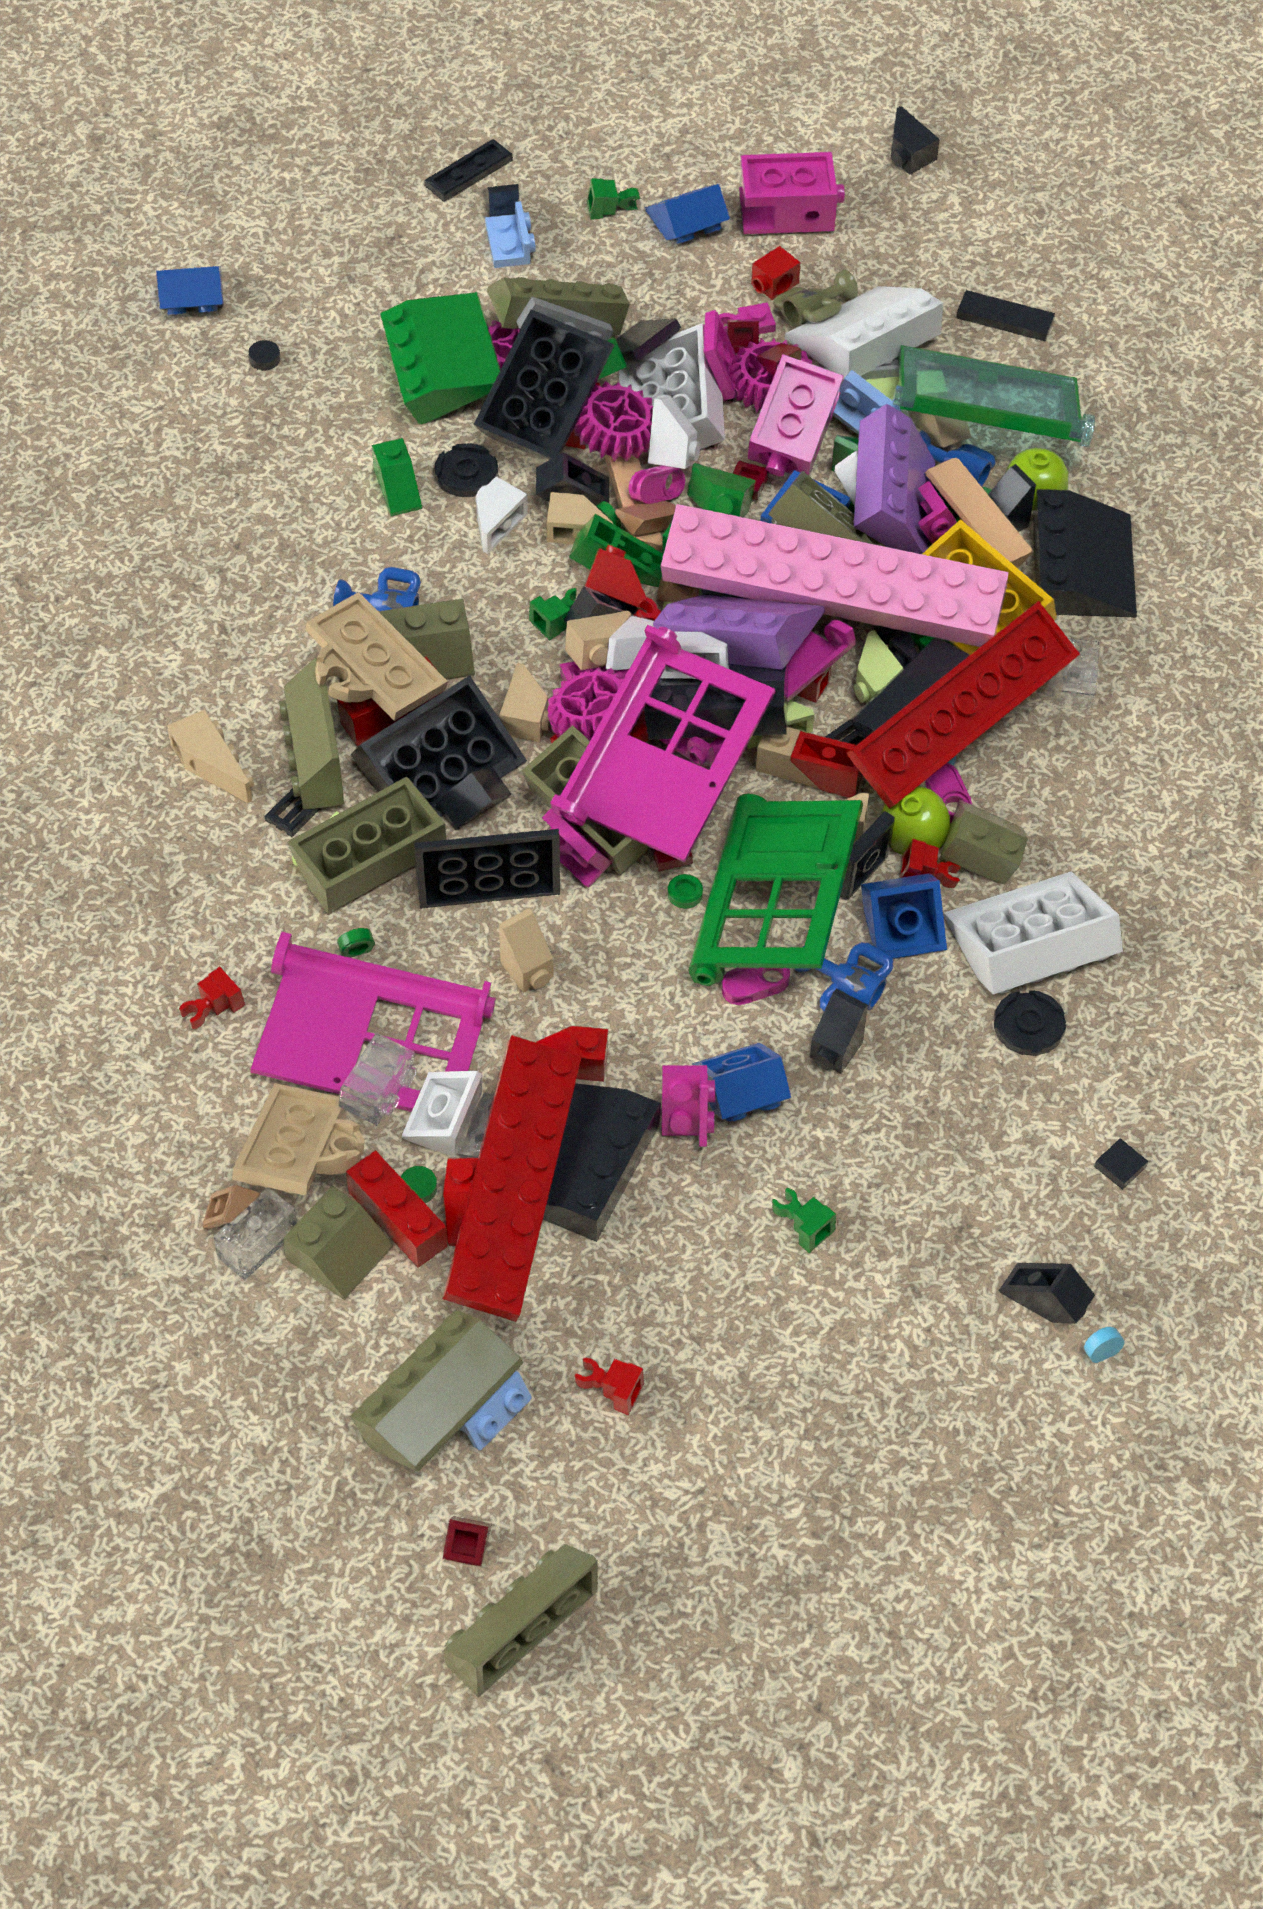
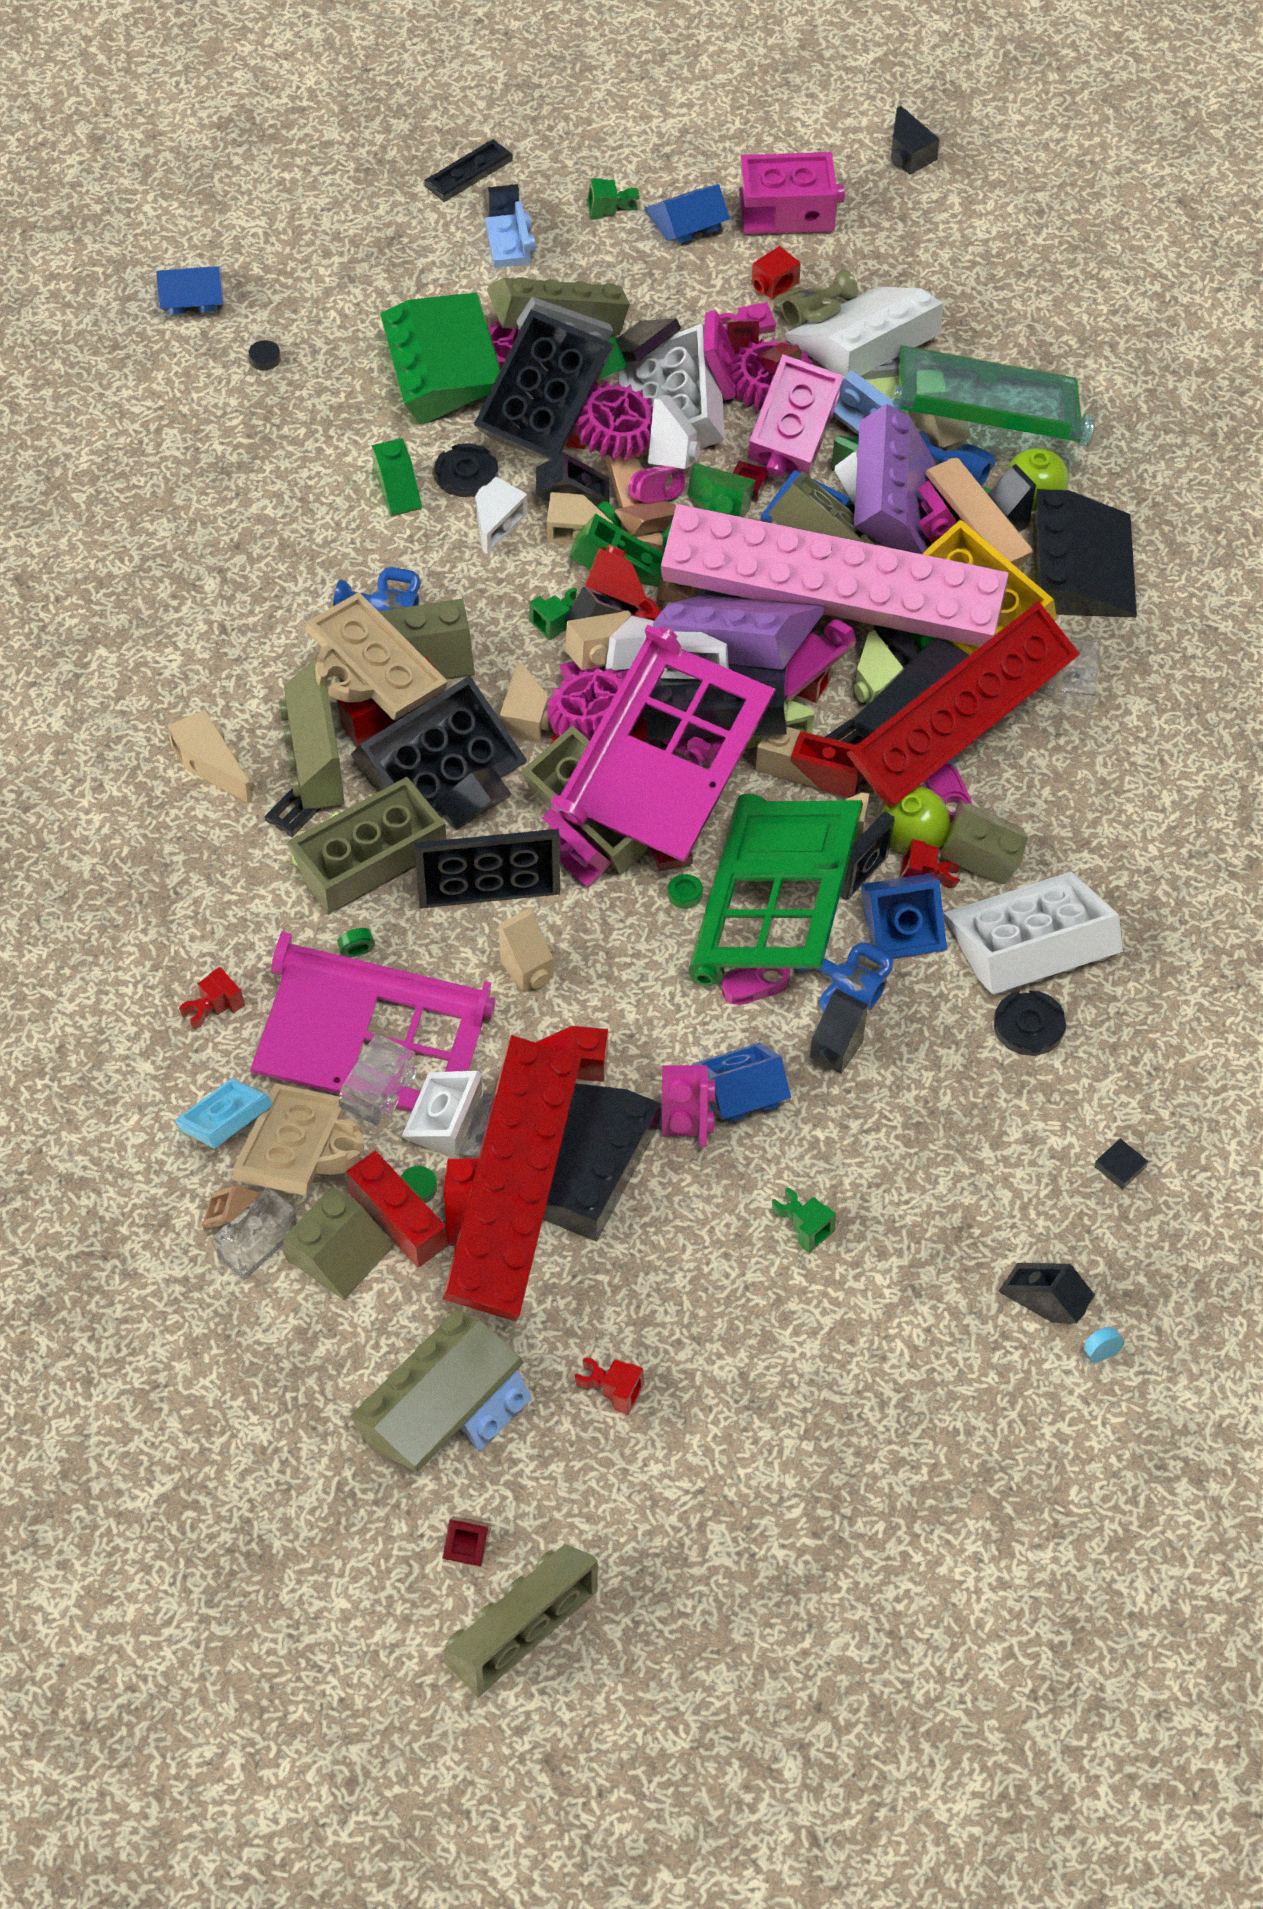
(223, 1113): none -> medium azure tile
(1005, 315): black tile -> none

